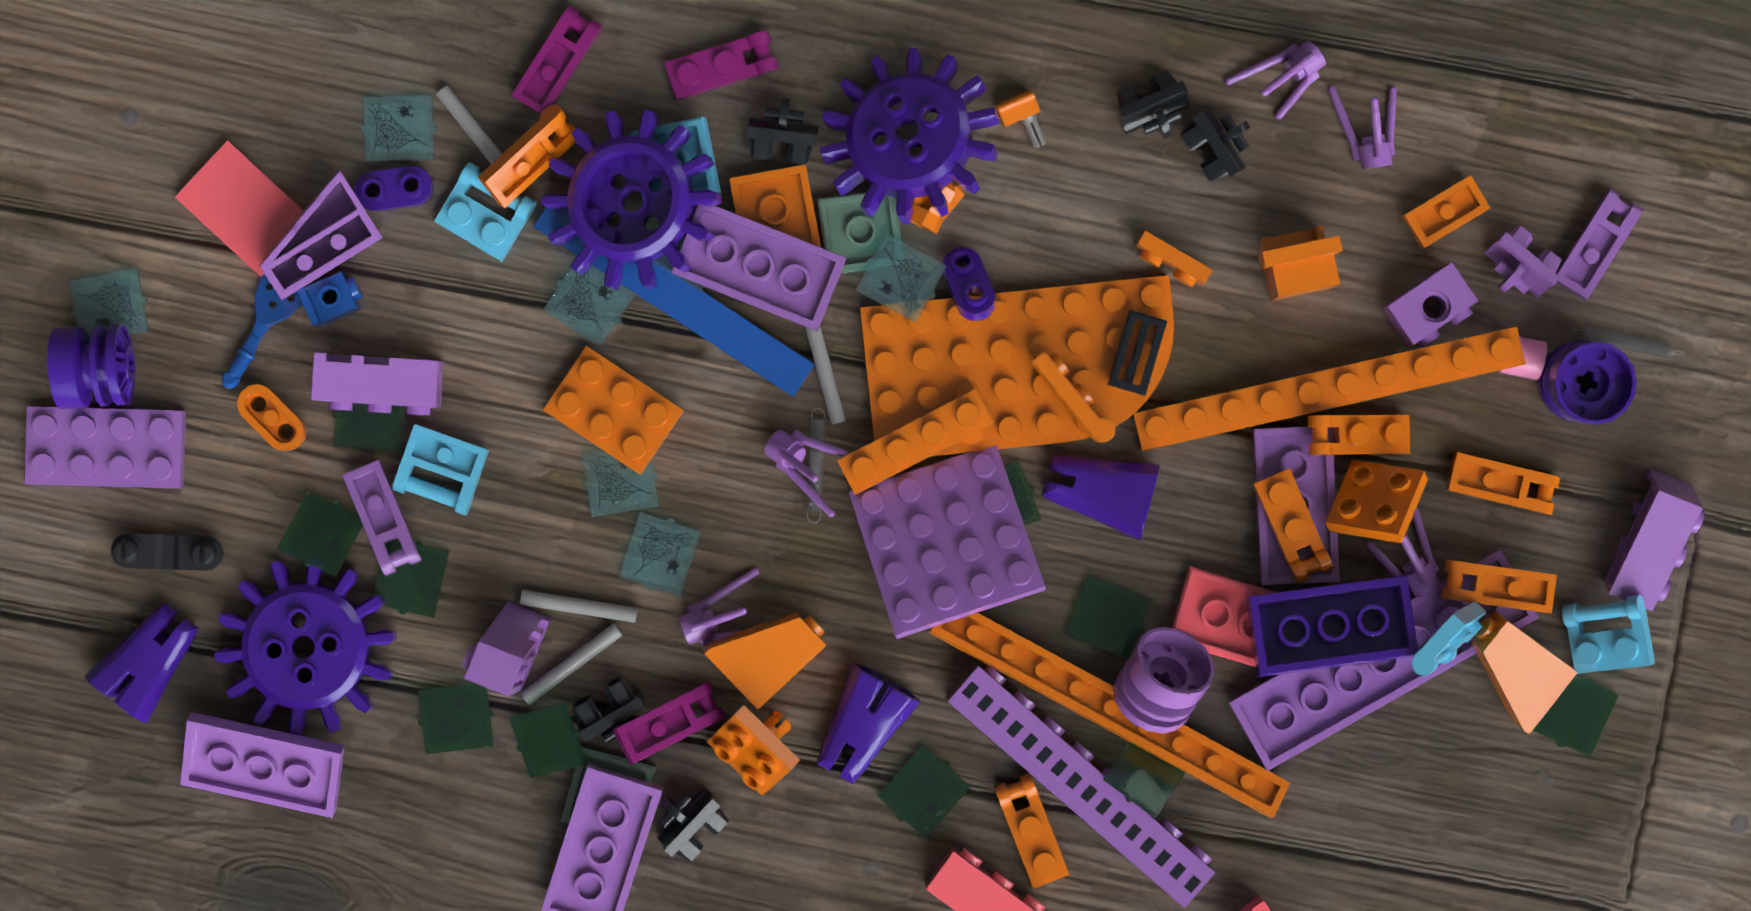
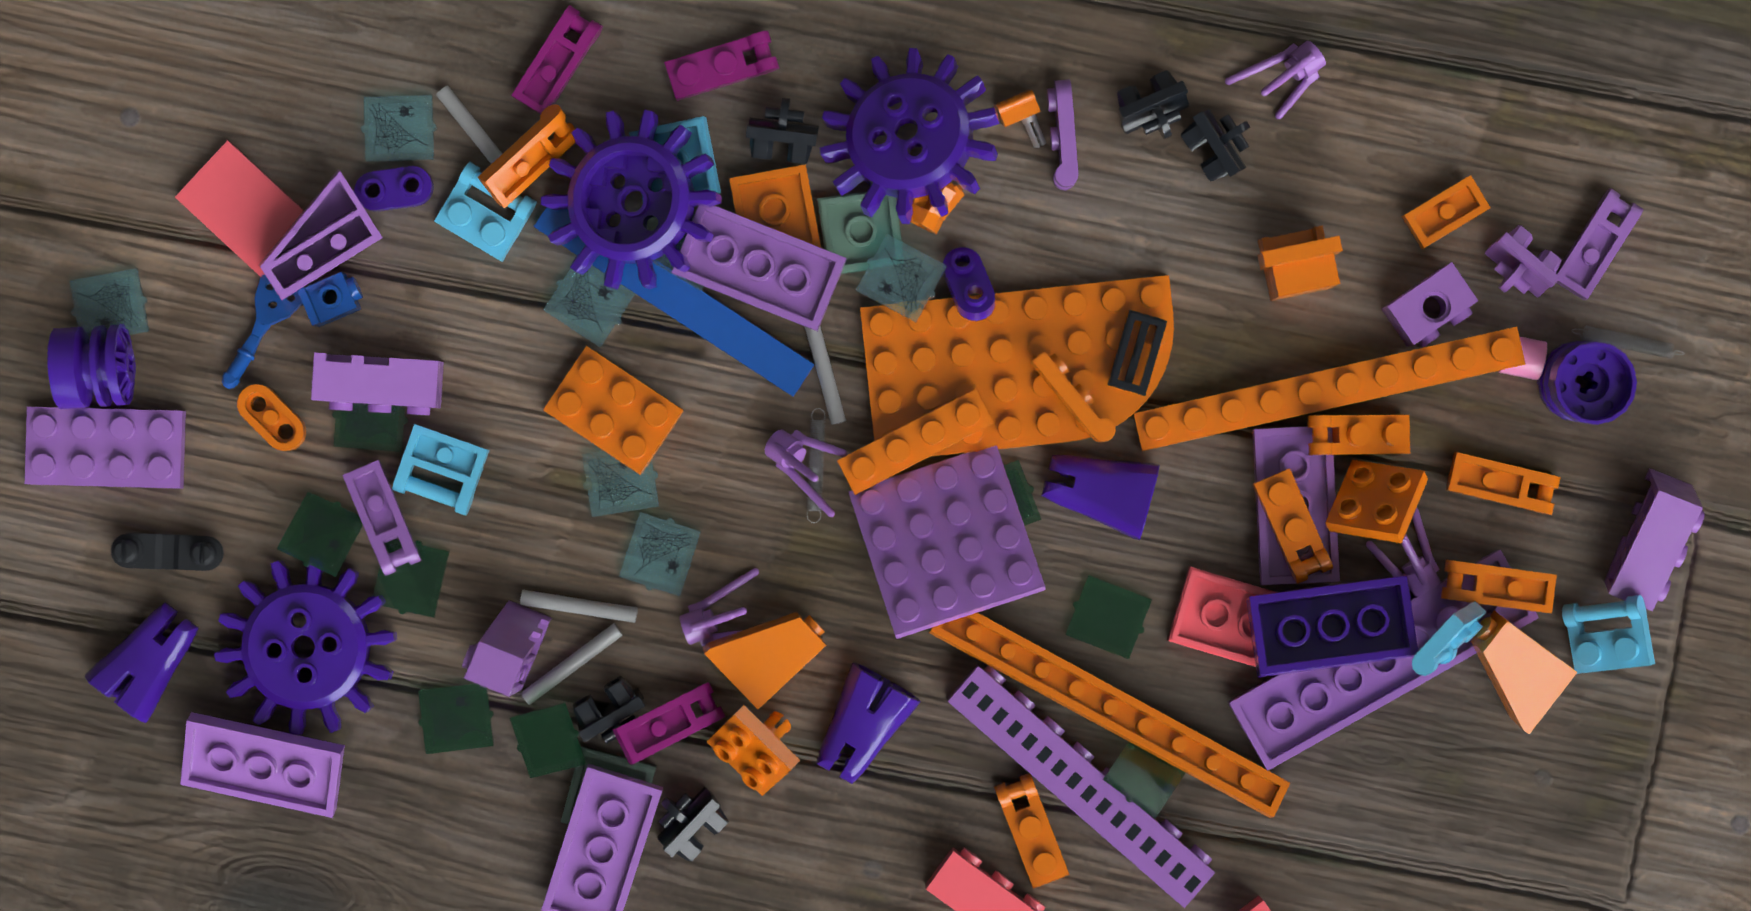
(924, 791): clear green piece -> none
(1063, 135): none -> medium lavender plate
(1163, 680): medium lavender wheel -> none
(1186, 269): orange plate -> none
(1376, 149): medium lavender plant -> none
(1578, 715): clear green piece -> none

